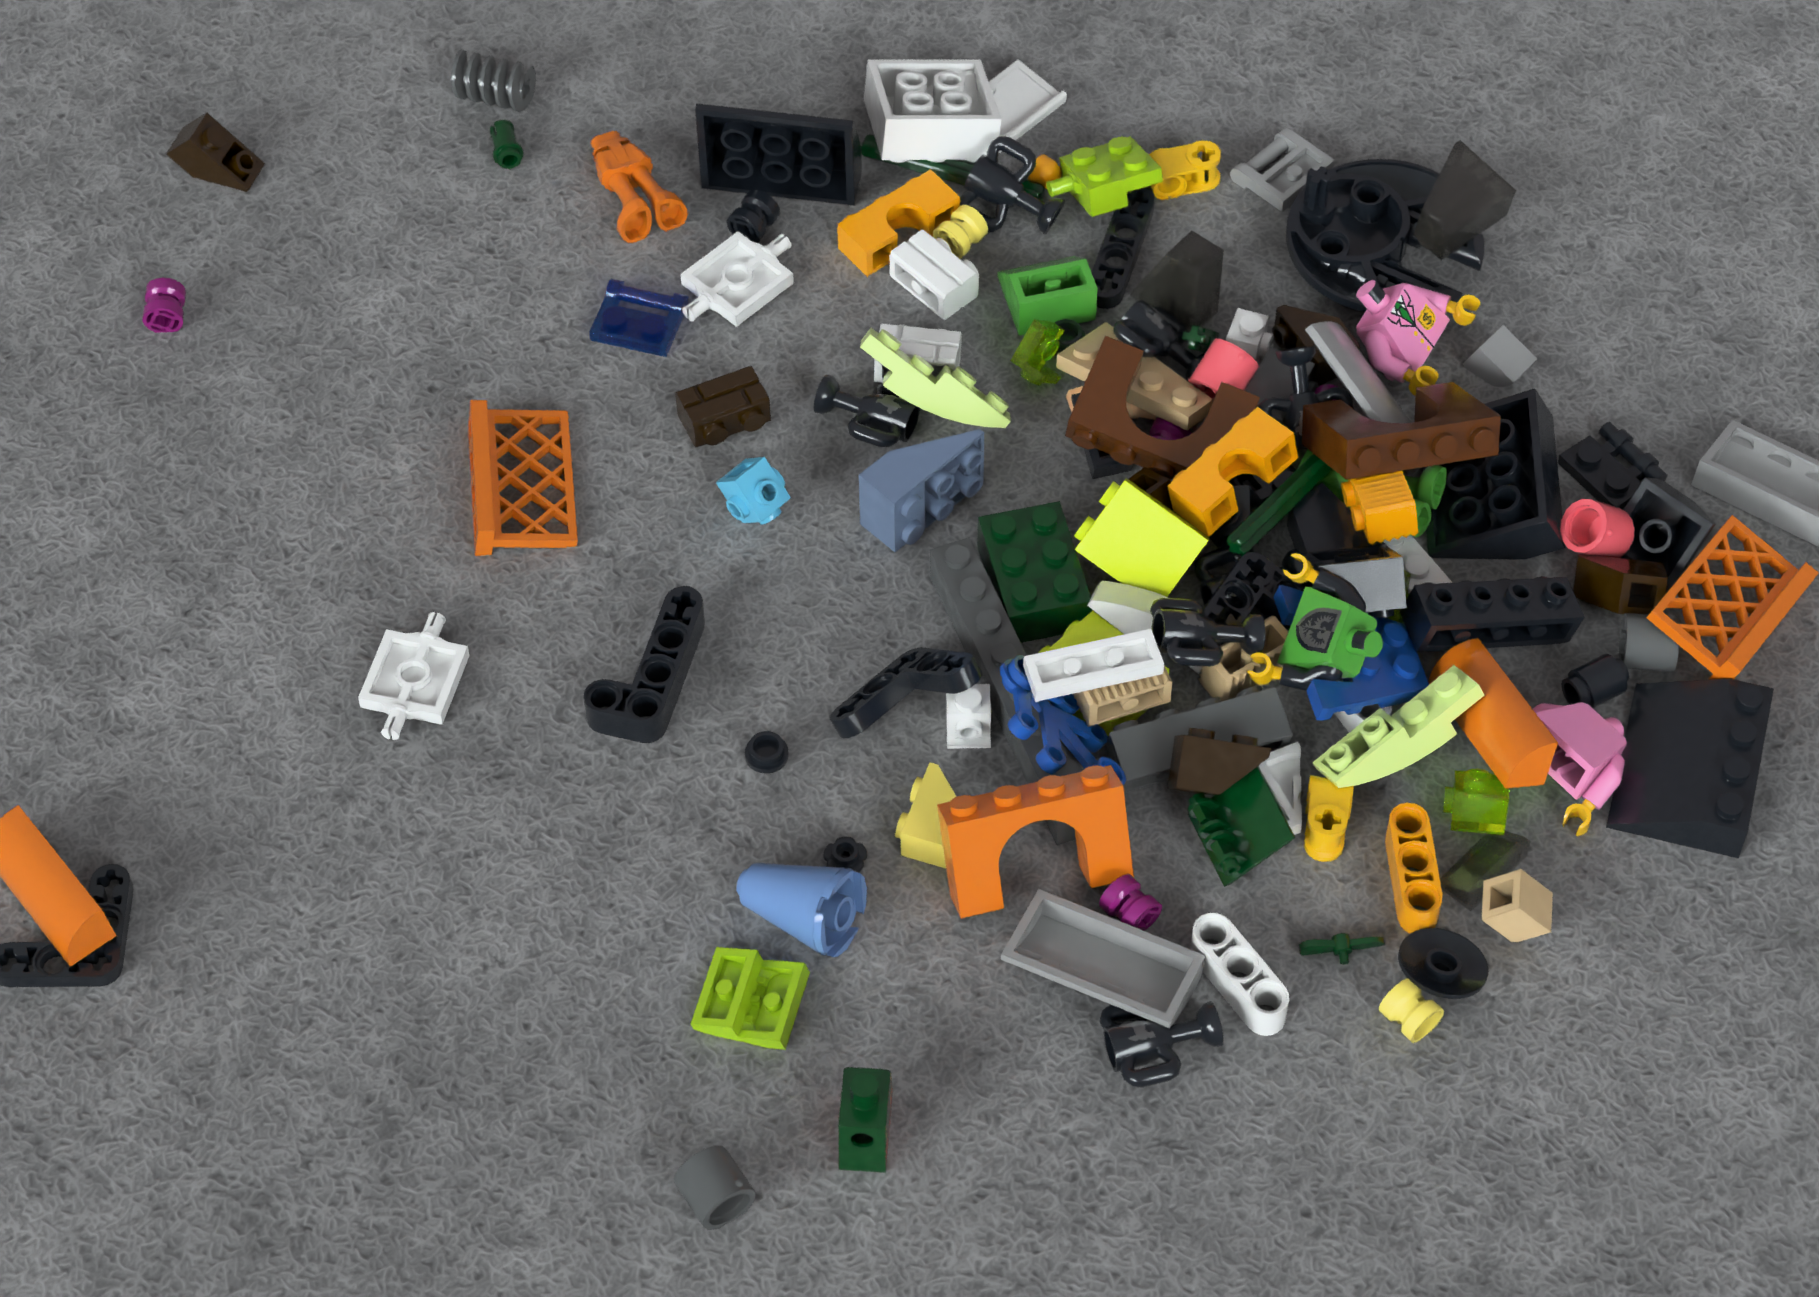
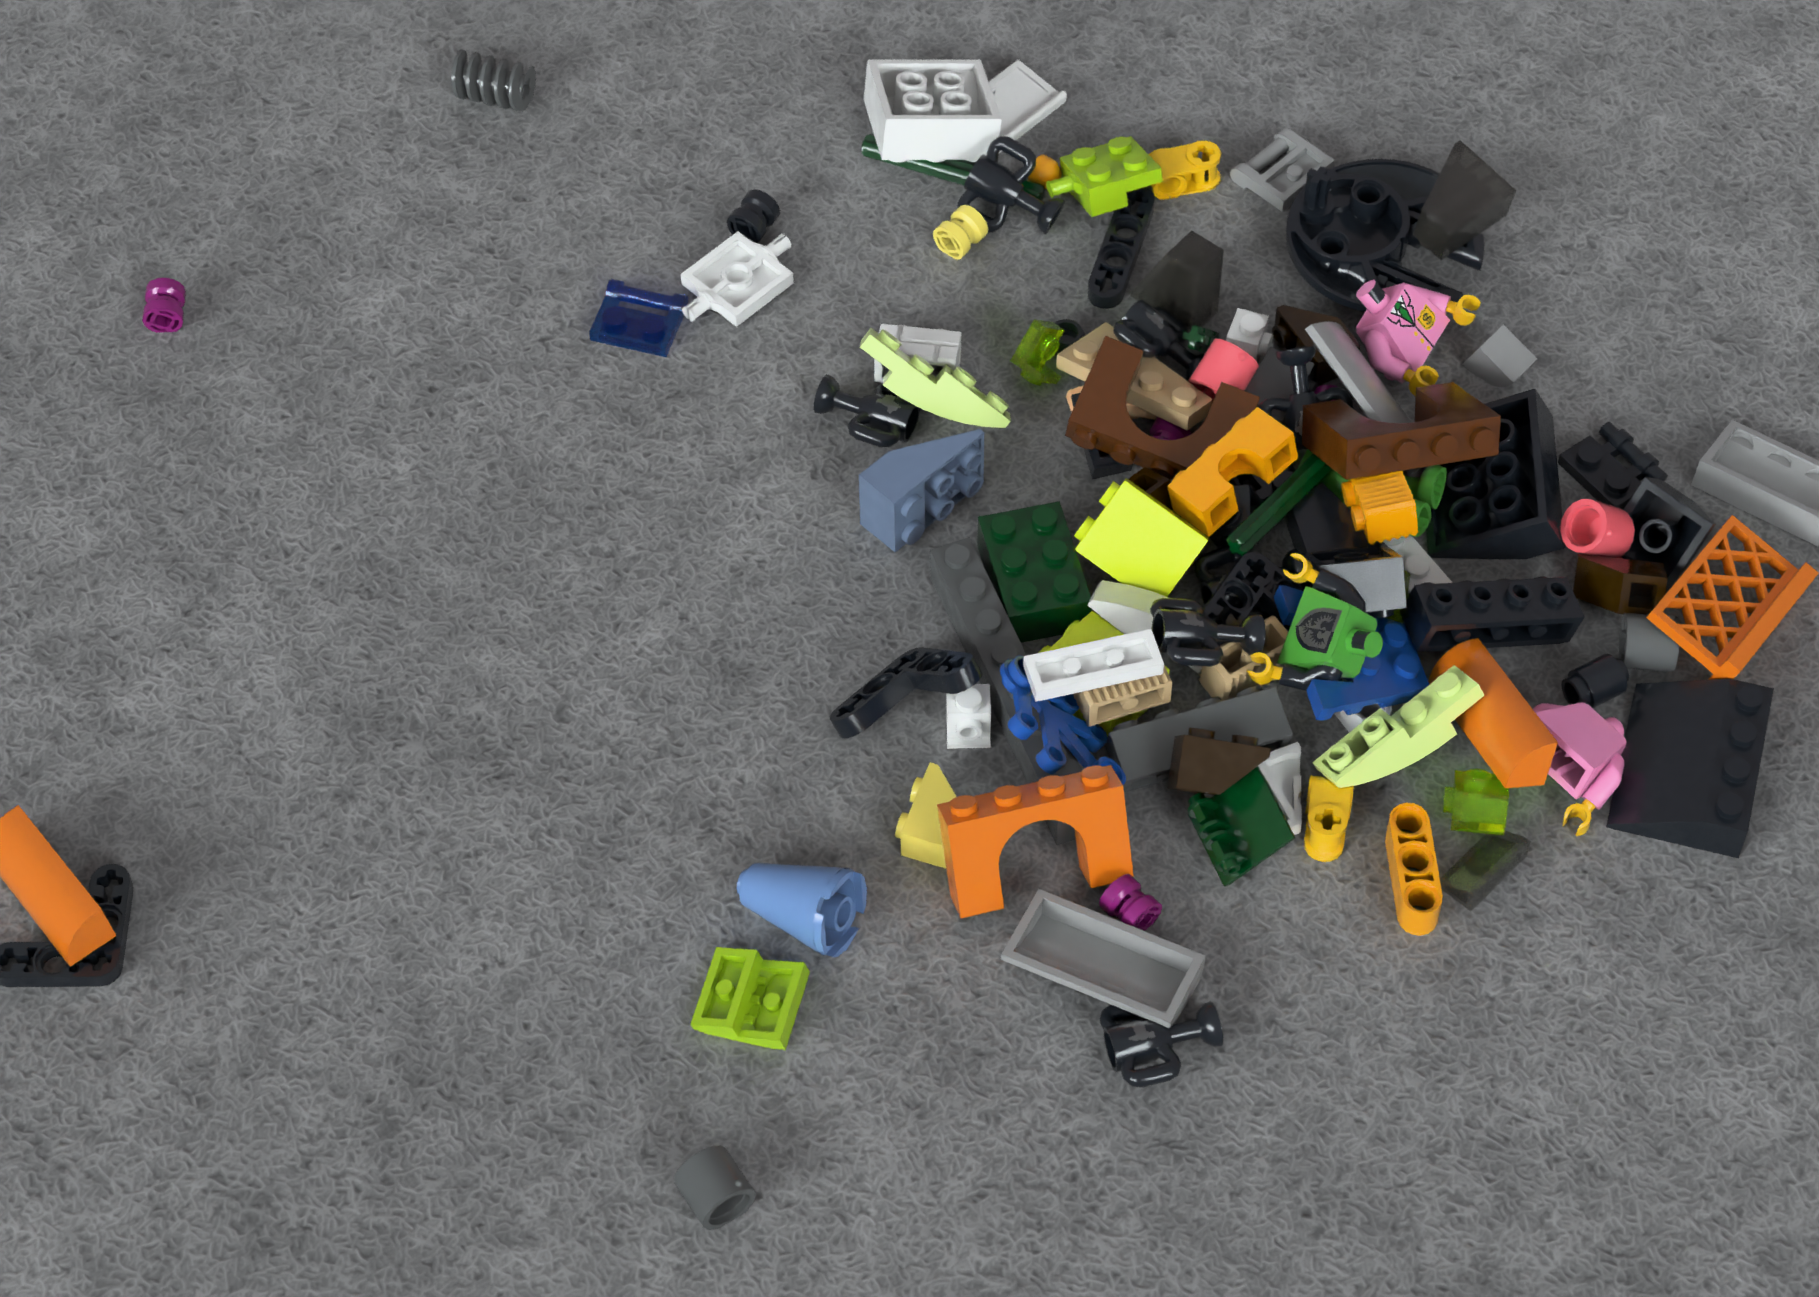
(214, 154): dark brown slope -> none
(414, 676): white plate -> none
(486, 486): orange fence -> none
(507, 150): dark green pin -> none
(621, 169): orange piece -> none
(659, 663): black beam -> none
(723, 407): dark brown brick -> none
(754, 491): medium azure brick -> none
(766, 752): black plate -> none
(778, 154): black slope -> none
(842, 845): black plate -> none
(866, 1110): dark green torso -> none
(871, 234): light orange arch -> none
(934, 274): white brick -> none
(1050, 292): bright green slope -> none
(1242, 993): white beam -> none
(1340, 945): dark green piece -> none
(1411, 1010): light yellow wheel -> none
(1443, 963): black dish -> none
(1517, 906): tan brick -> none

